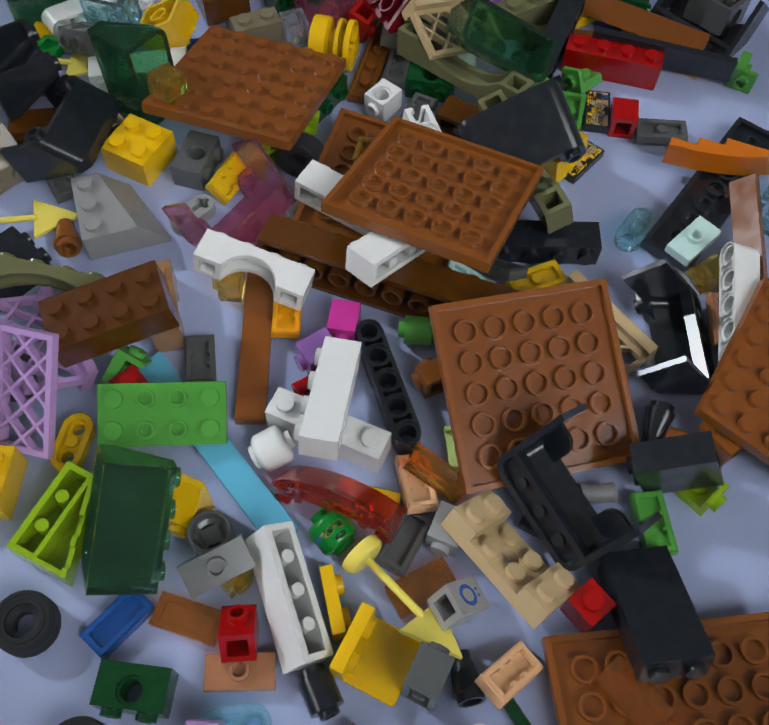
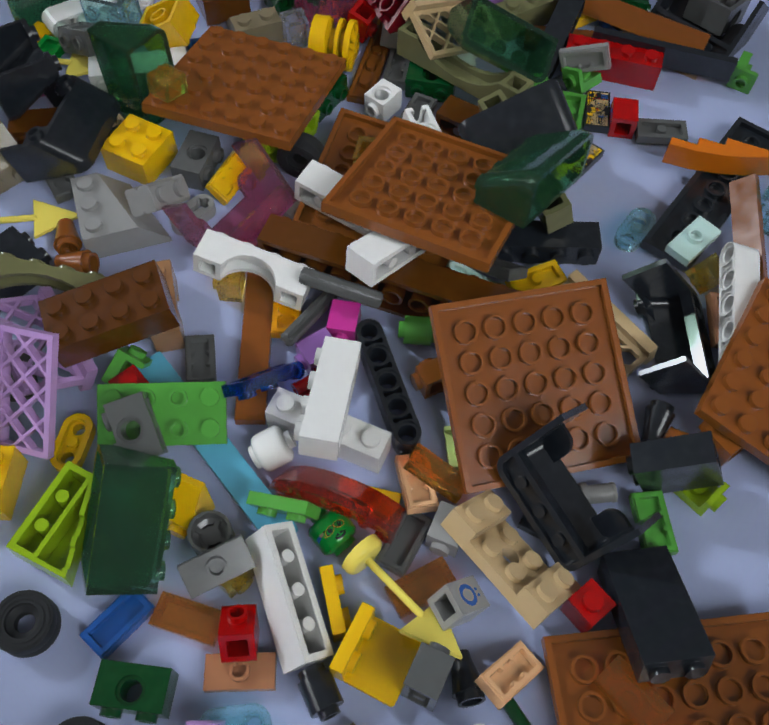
(80, 260): none -> dark orange cone
(139, 409): none -> dark grey brick
(157, 194): none -> light grey brick
(263, 380): none -> clear blue plate
(295, 509): none -> bright green plate
(307, 318): none -> dark grey axle
(341, 287): none -> dark grey axle
(533, 175): none -> clear green windscreen
(586, 57): none -> light grey plate

